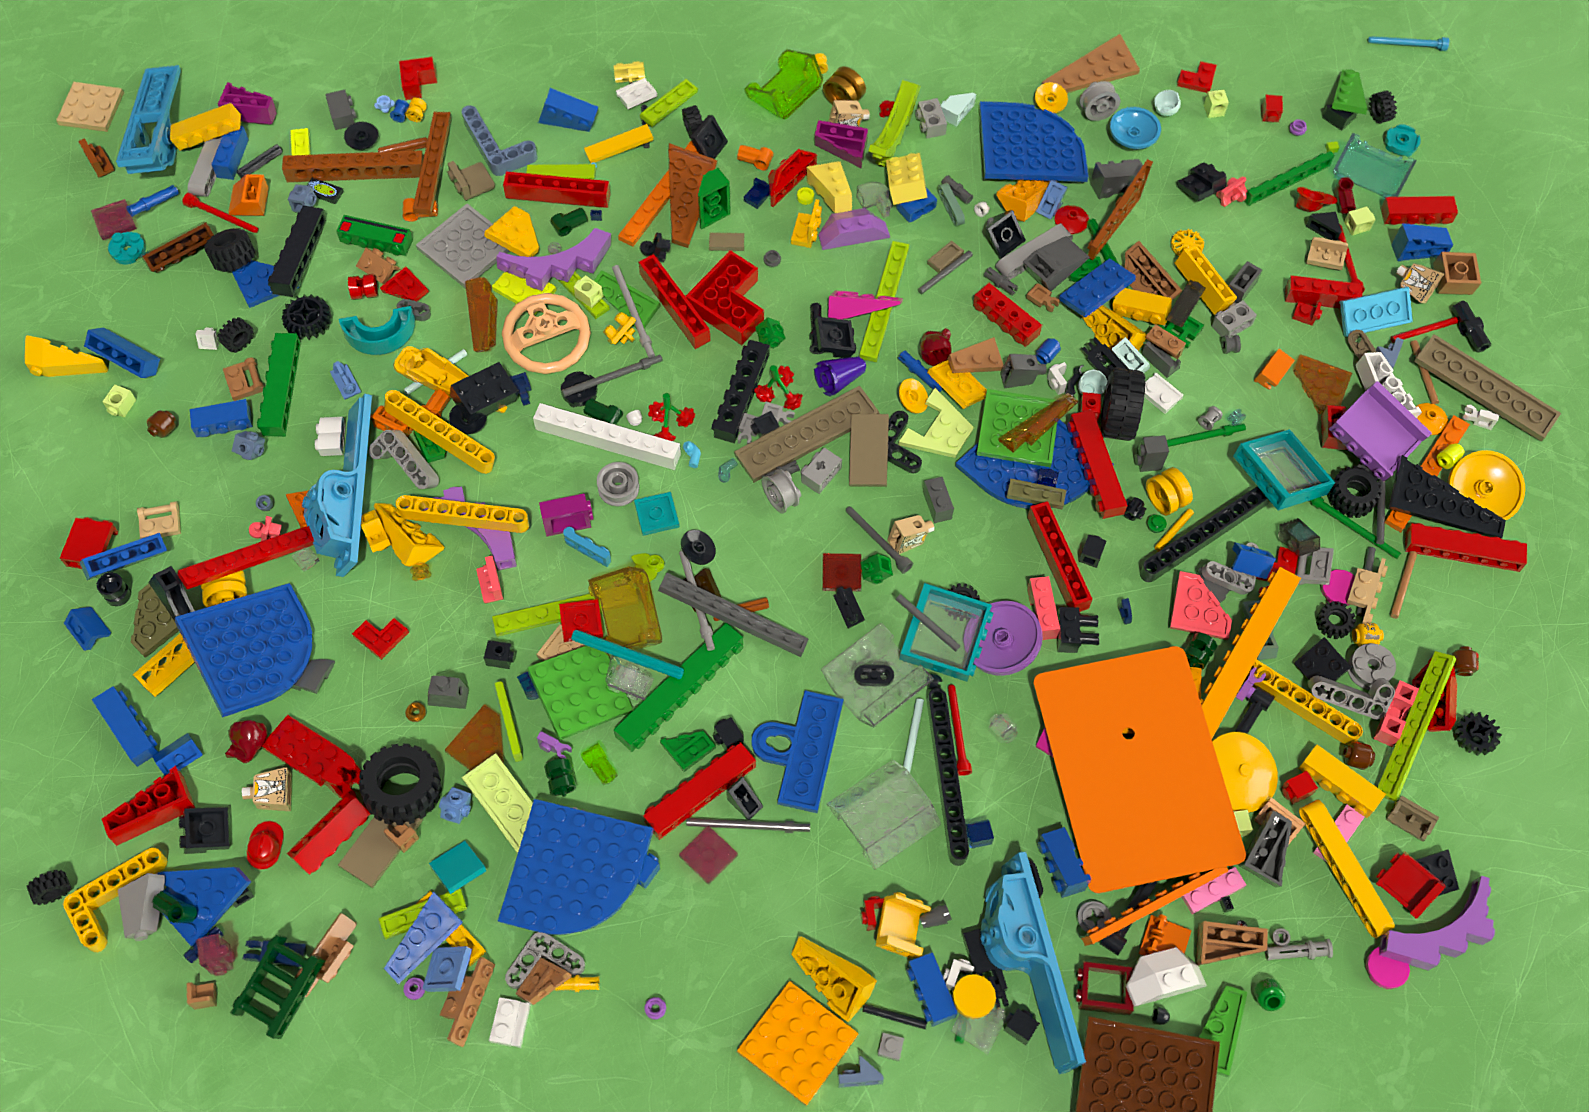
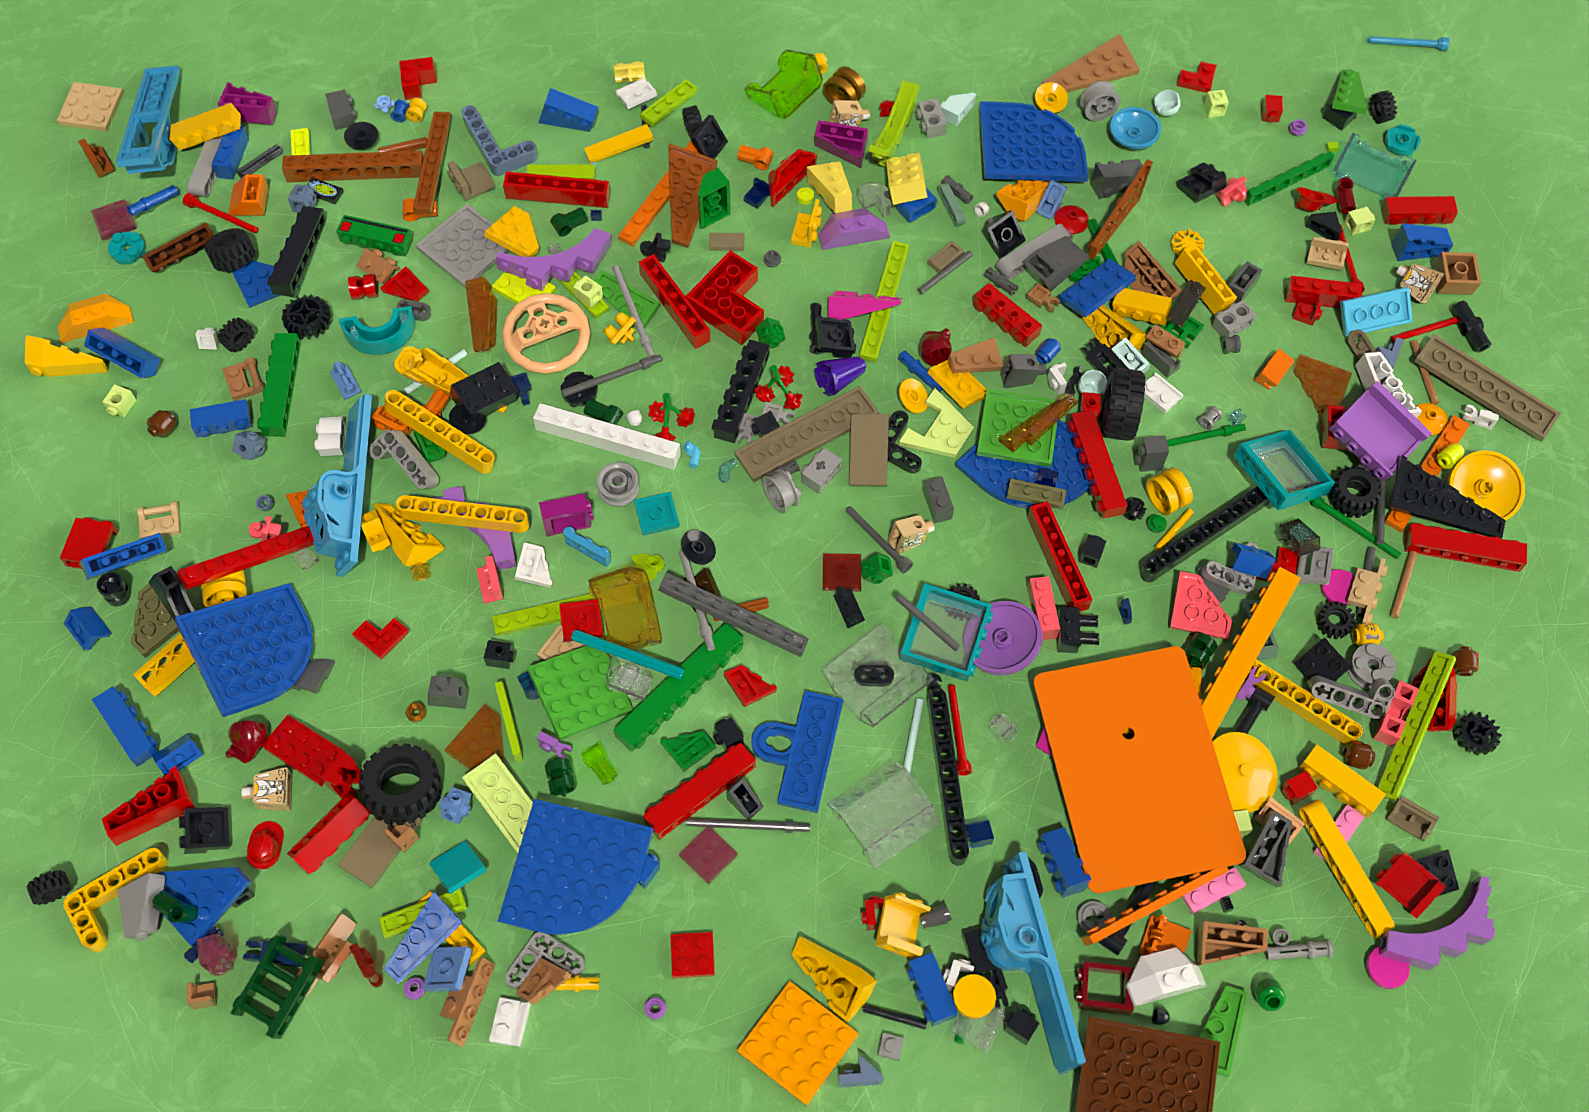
(93, 314): none -> light orange wedge
(365, 963): none -> clear red plate
(533, 566): none -> white wing
(692, 955): none -> red plate
(748, 685): none -> red wing

